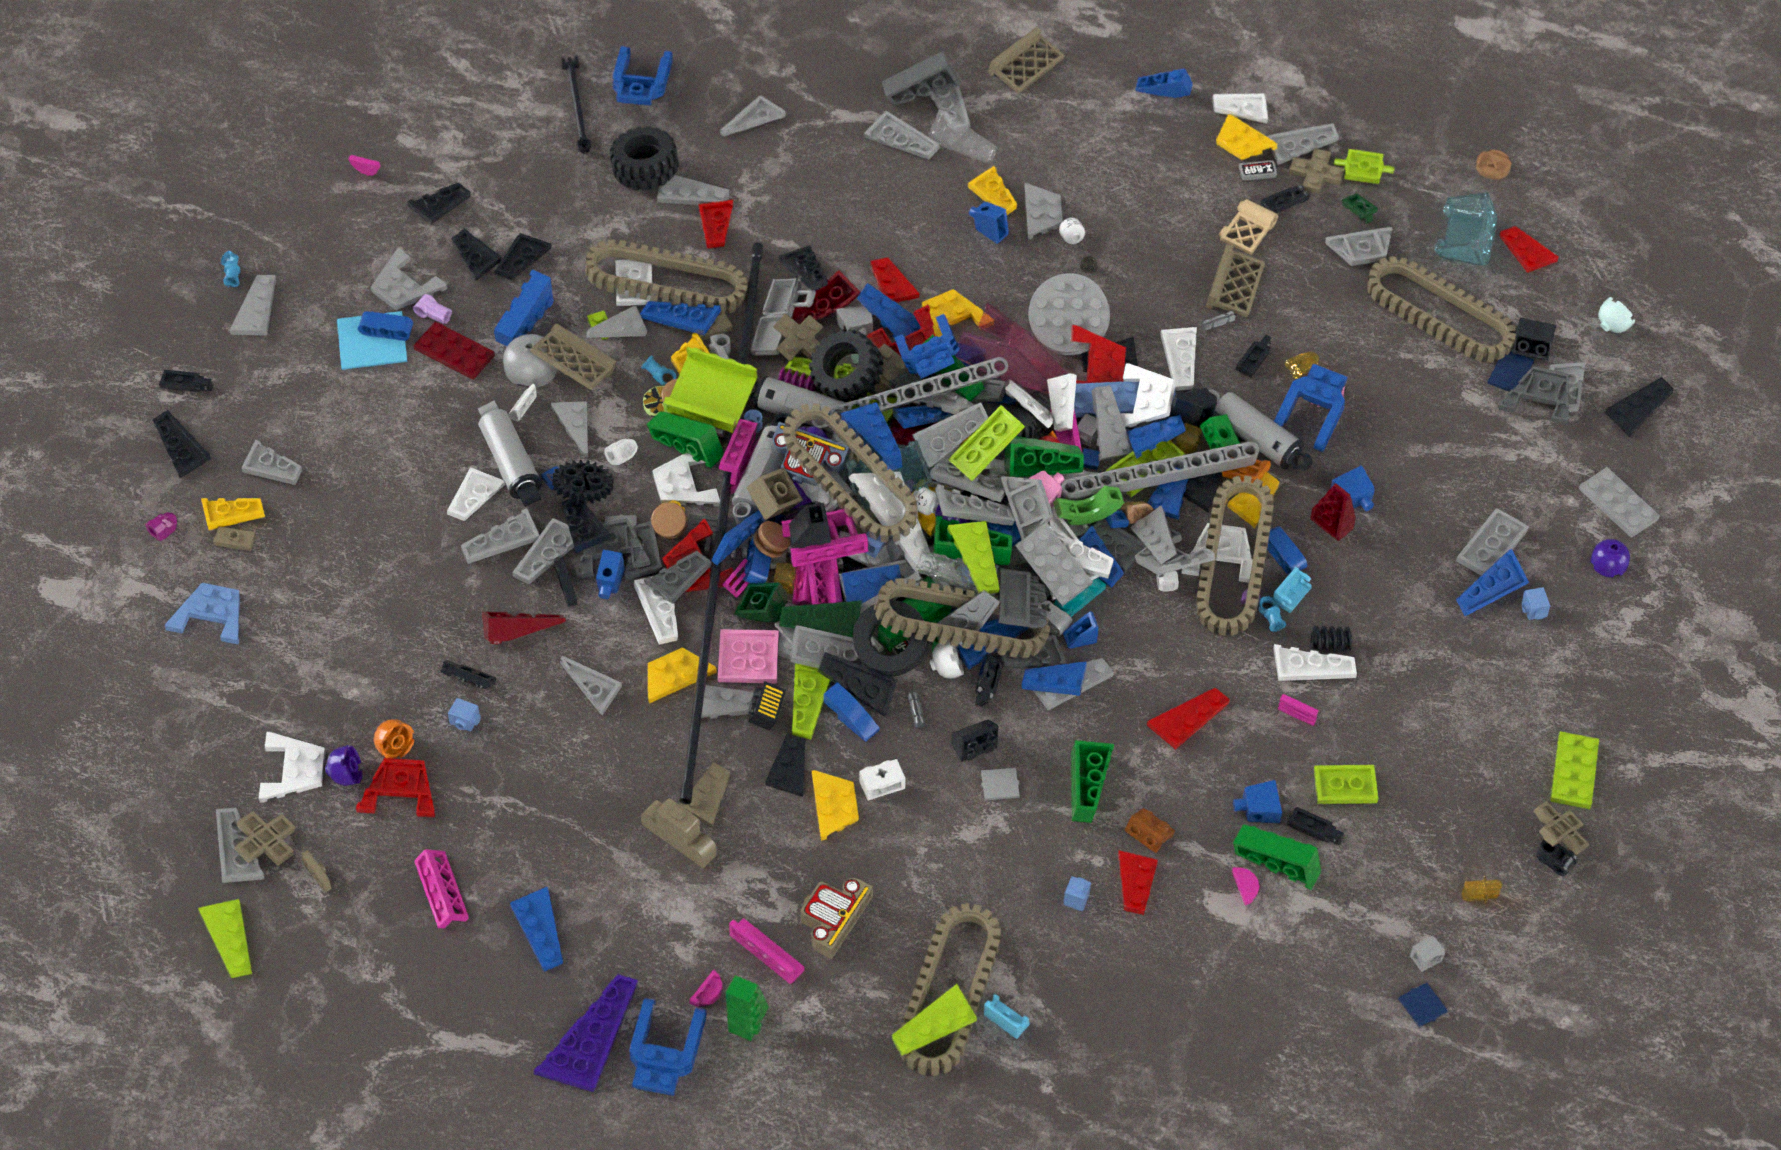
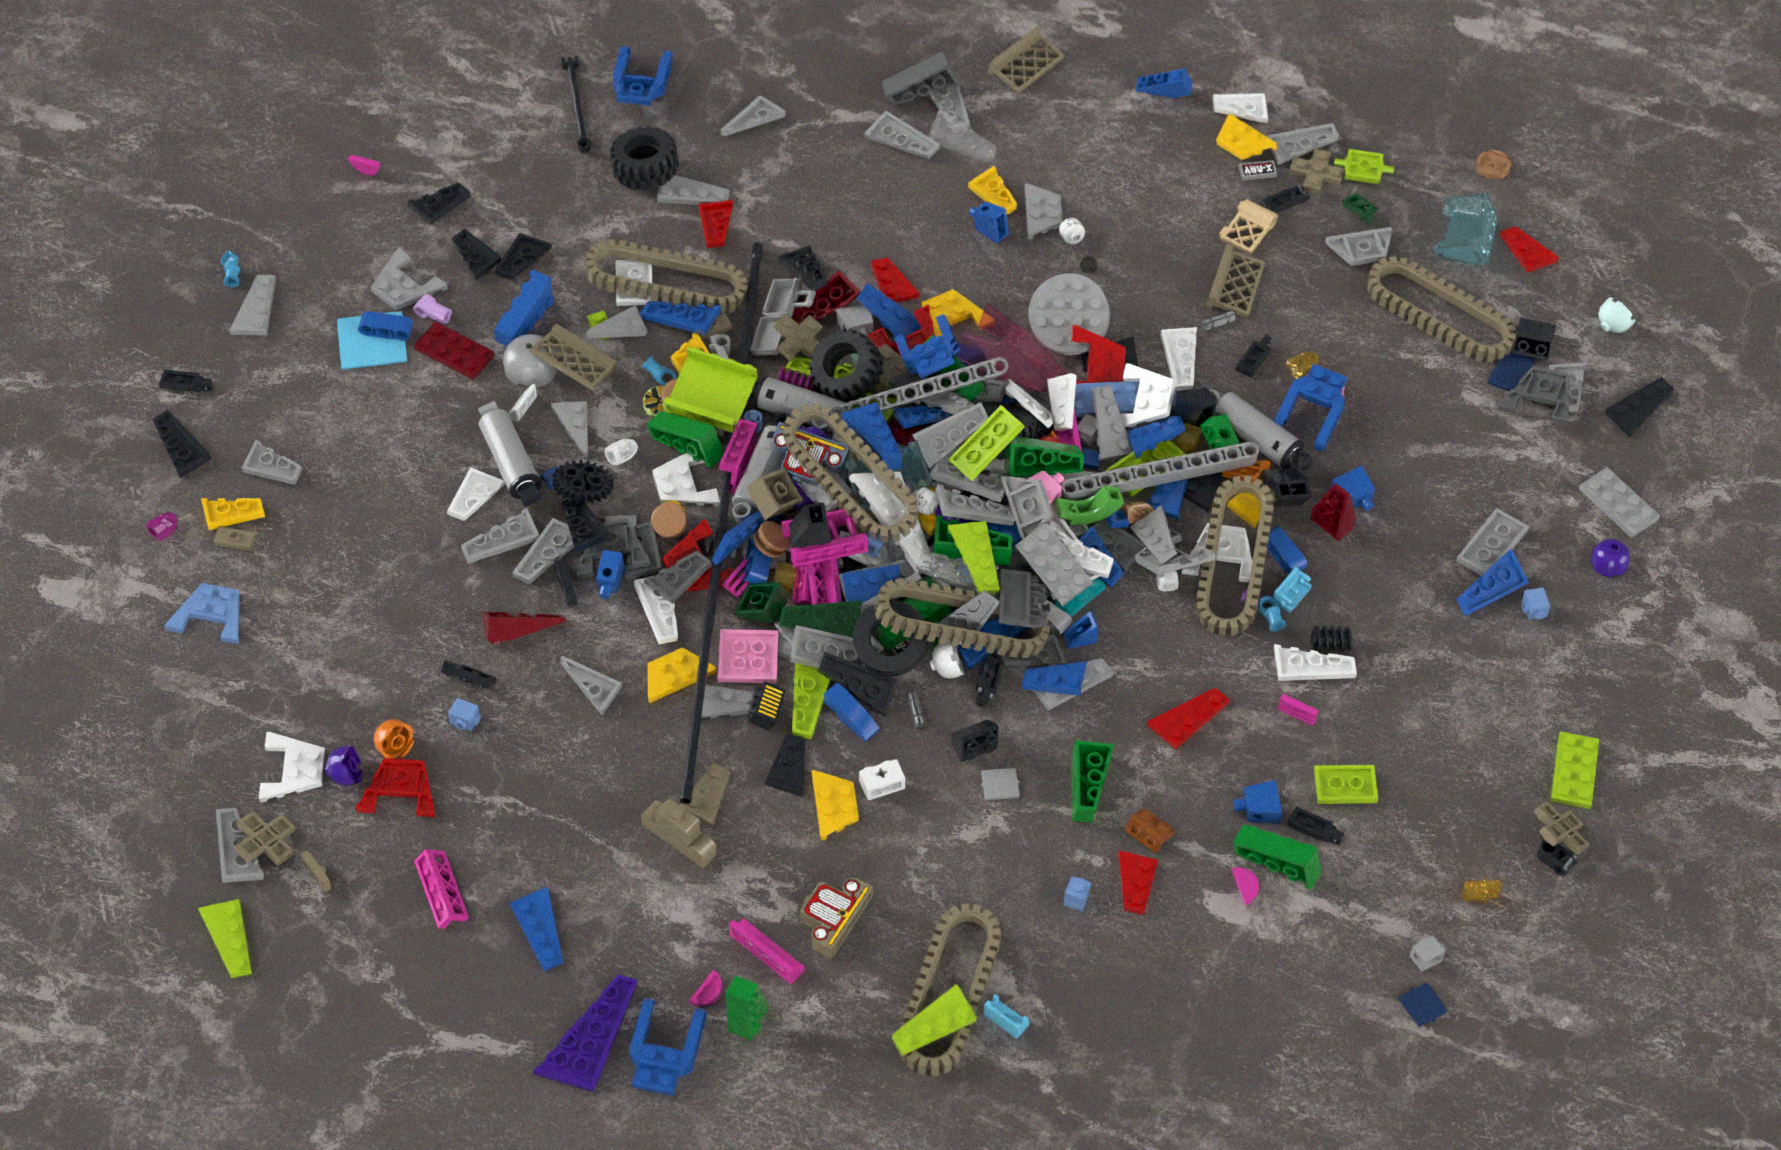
(1287, 486): none -> black slope

